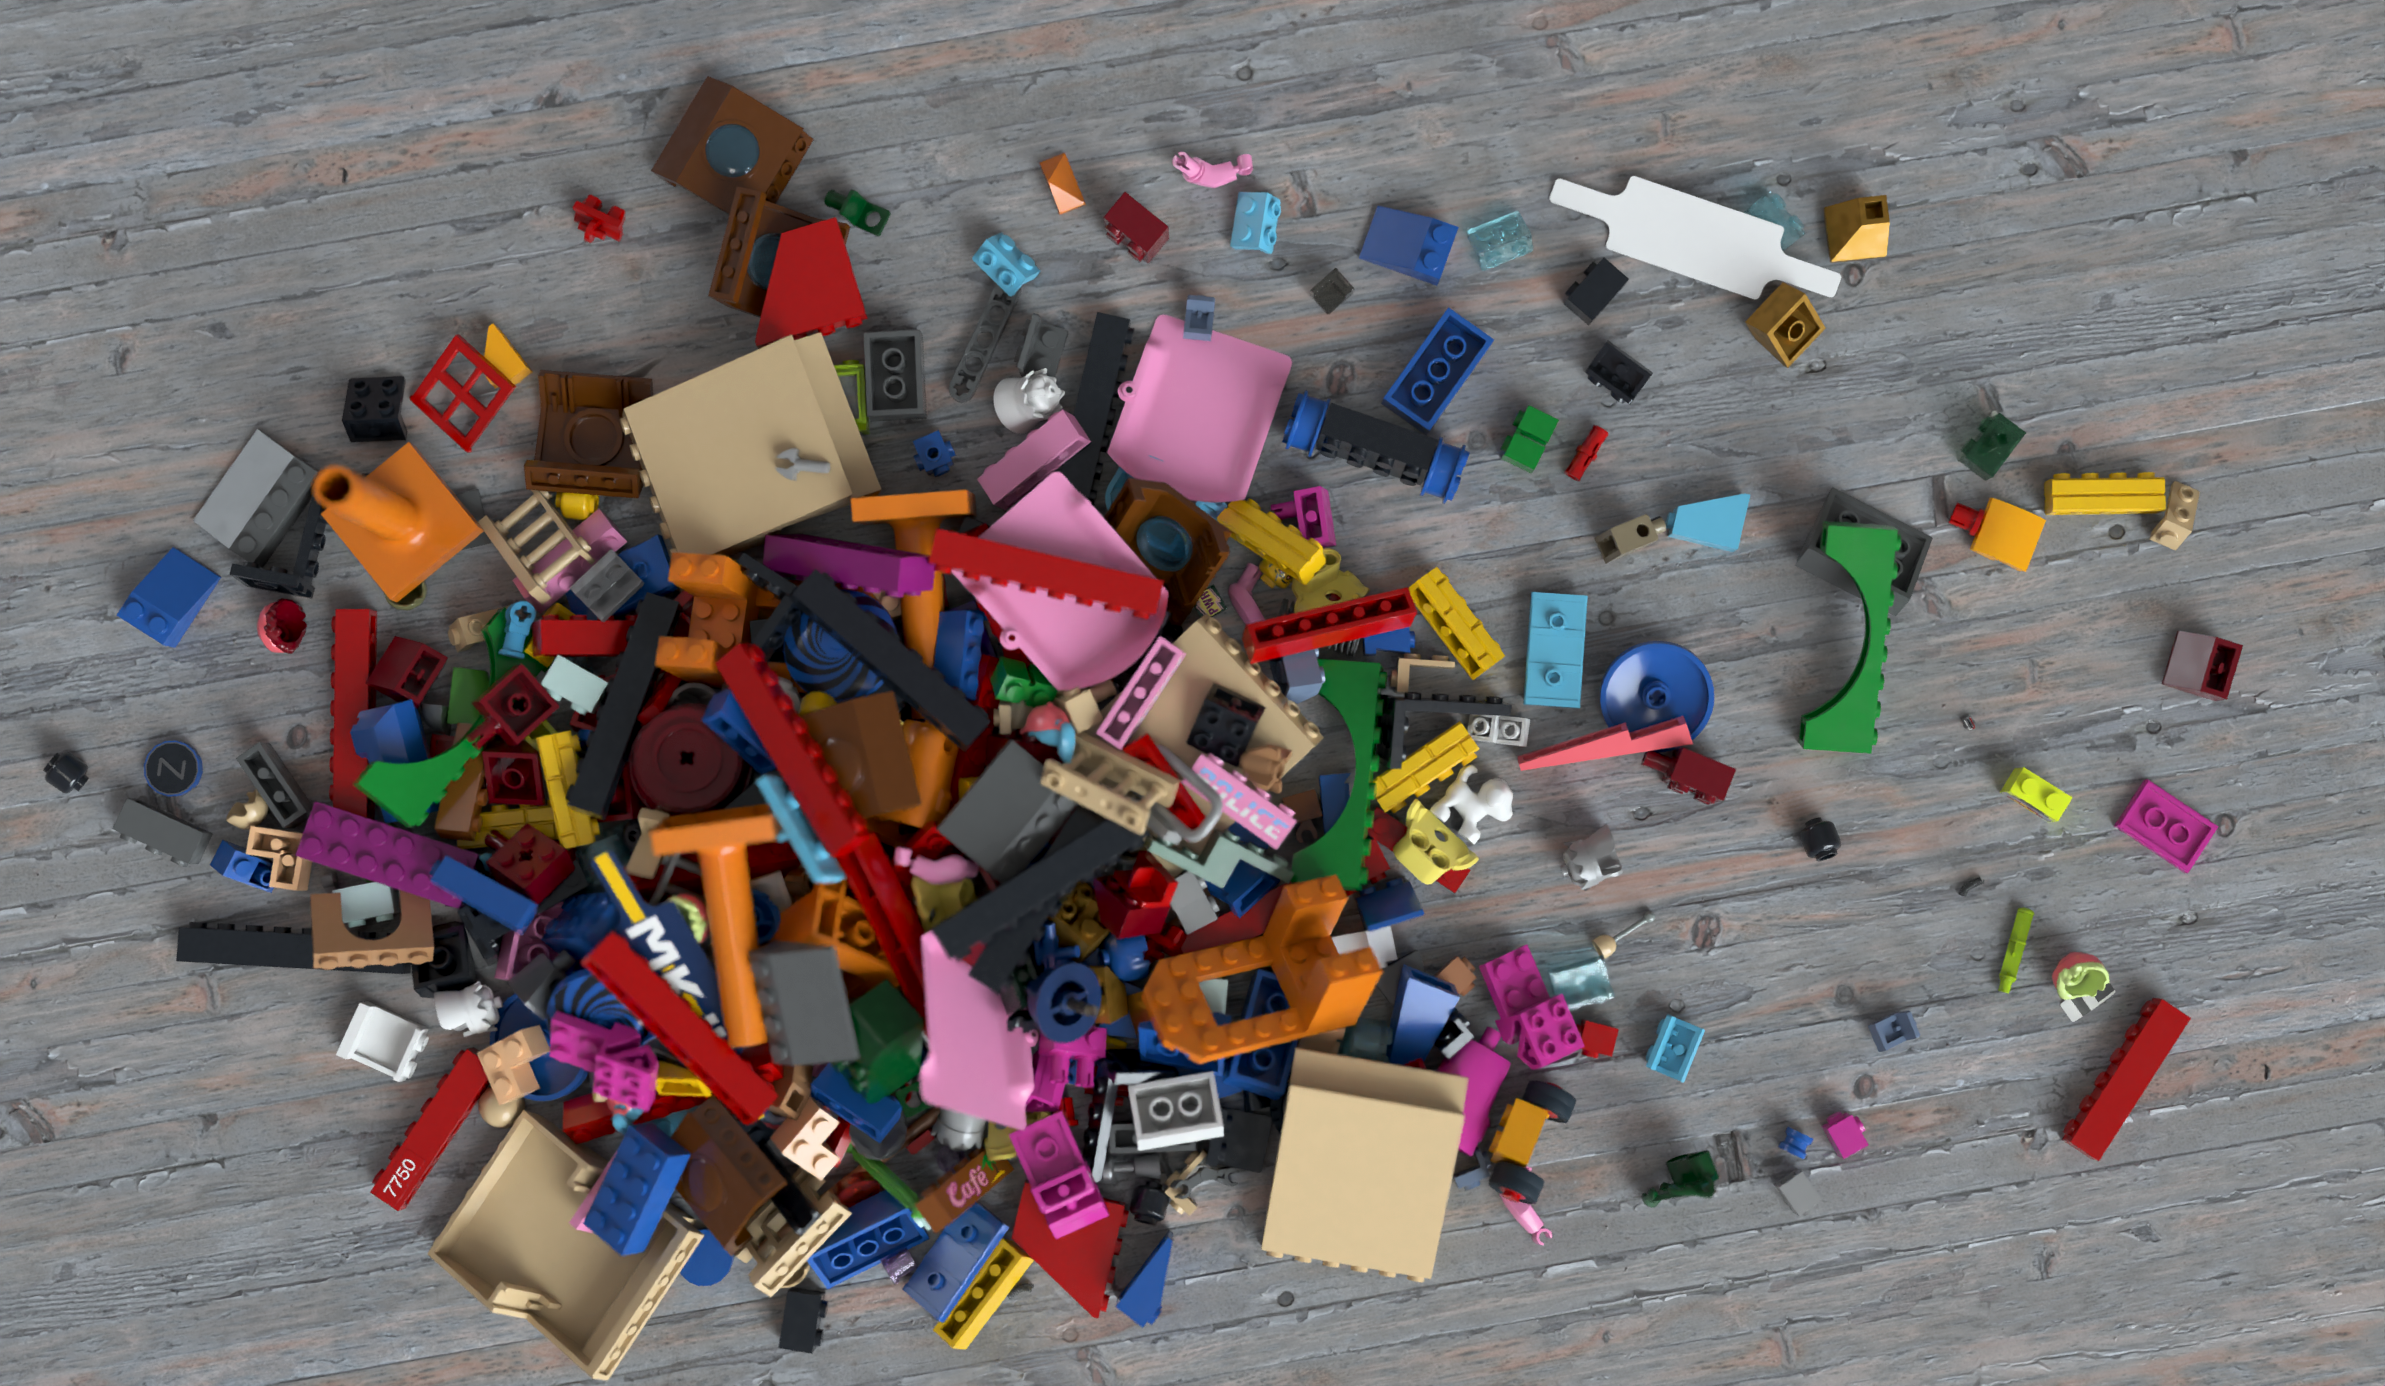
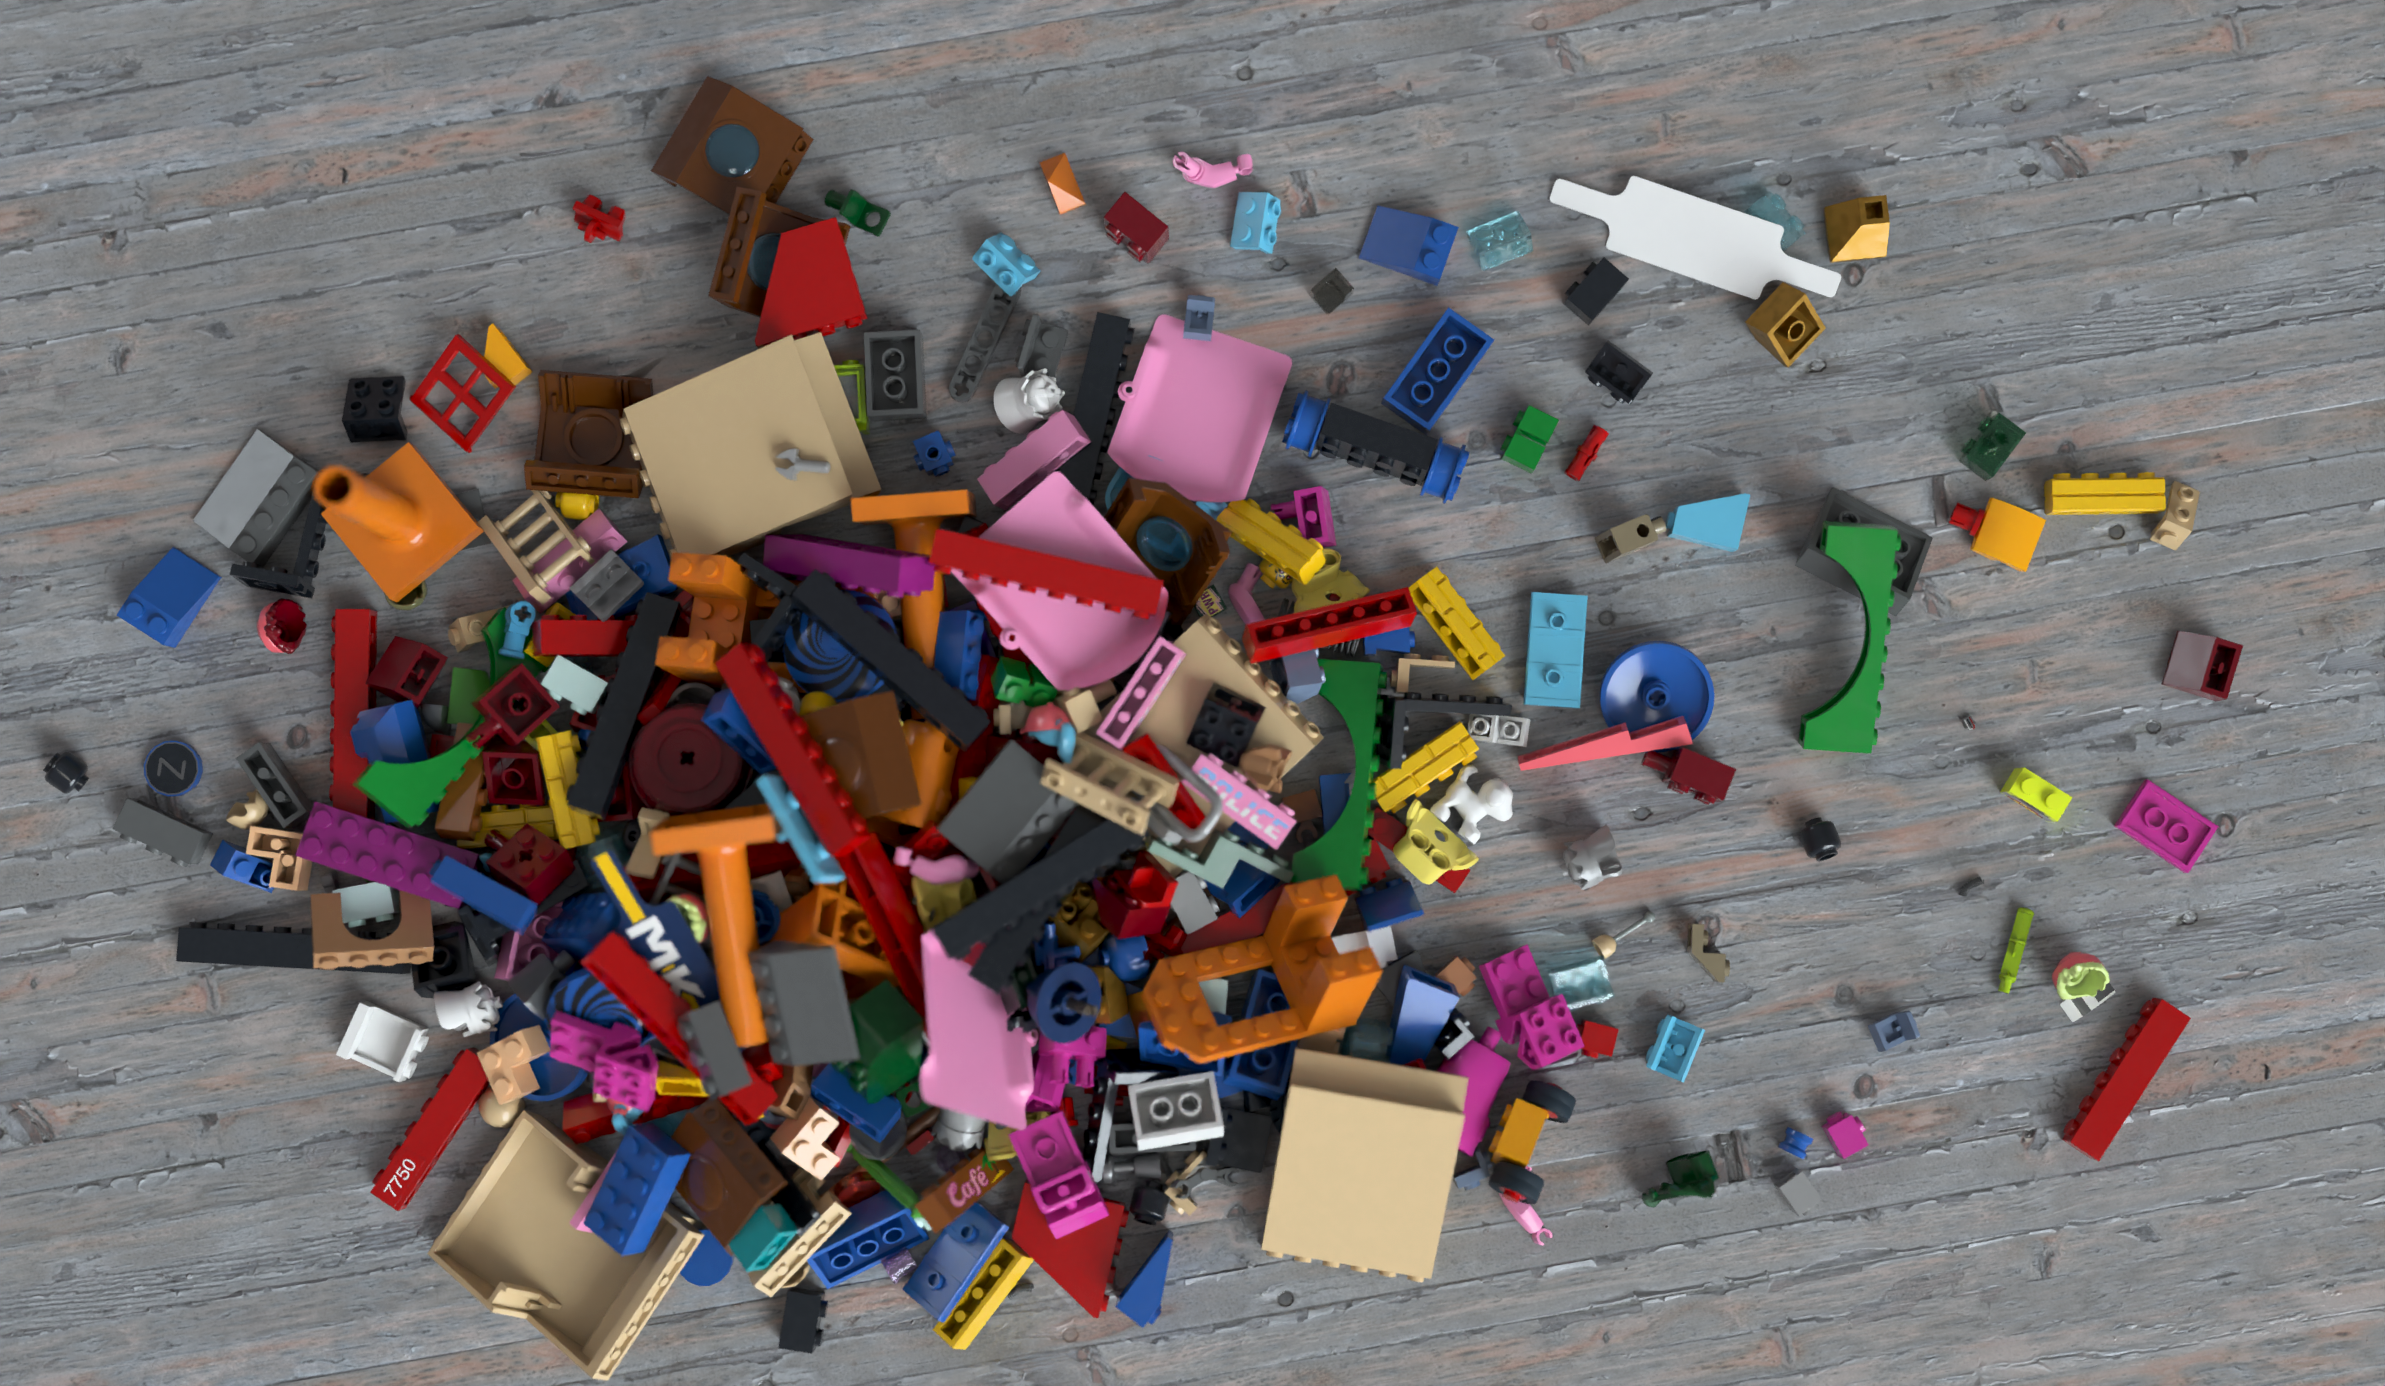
(714, 1050): none -> dark grey brick
(763, 1237): none -> teal panel
(1712, 963): none -> dark tan slope

